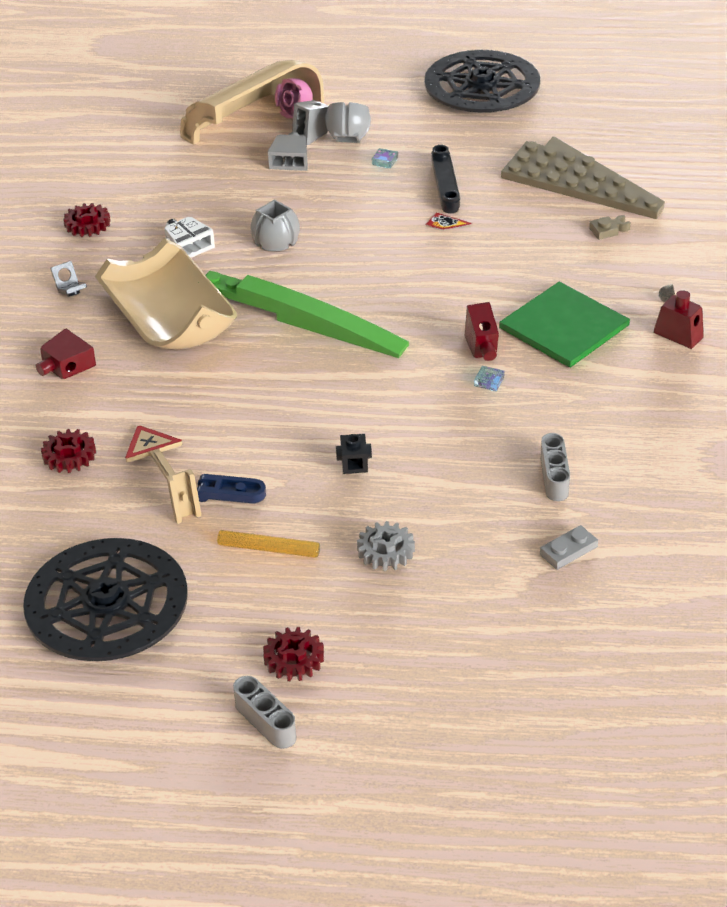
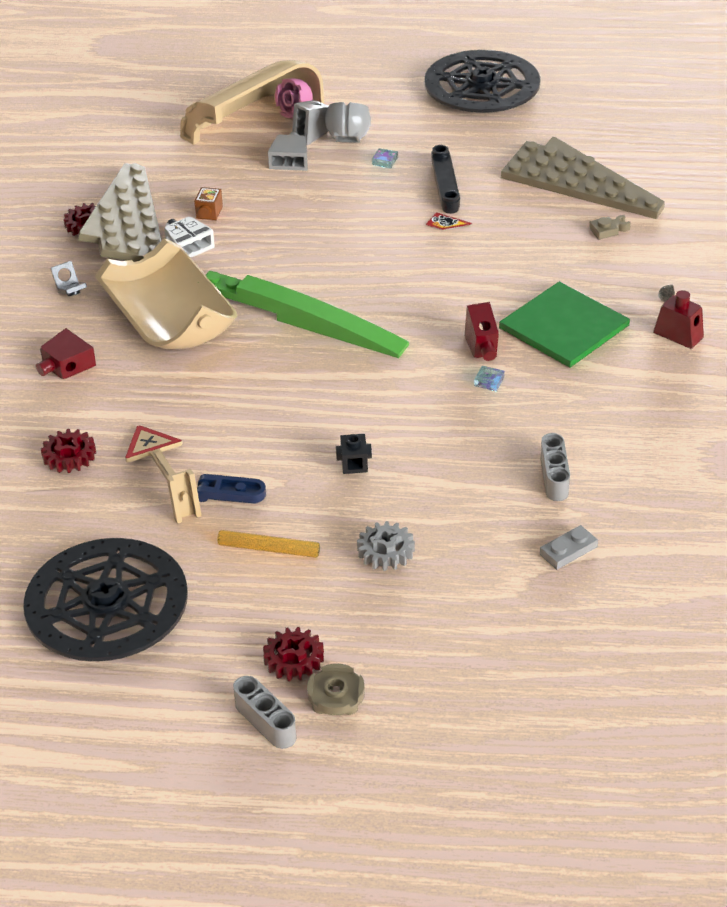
(125, 218): none -> wing
(208, 203): none -> dark orange brick
(275, 226): light grey piece -> none
(340, 702): none -> dark tan plate

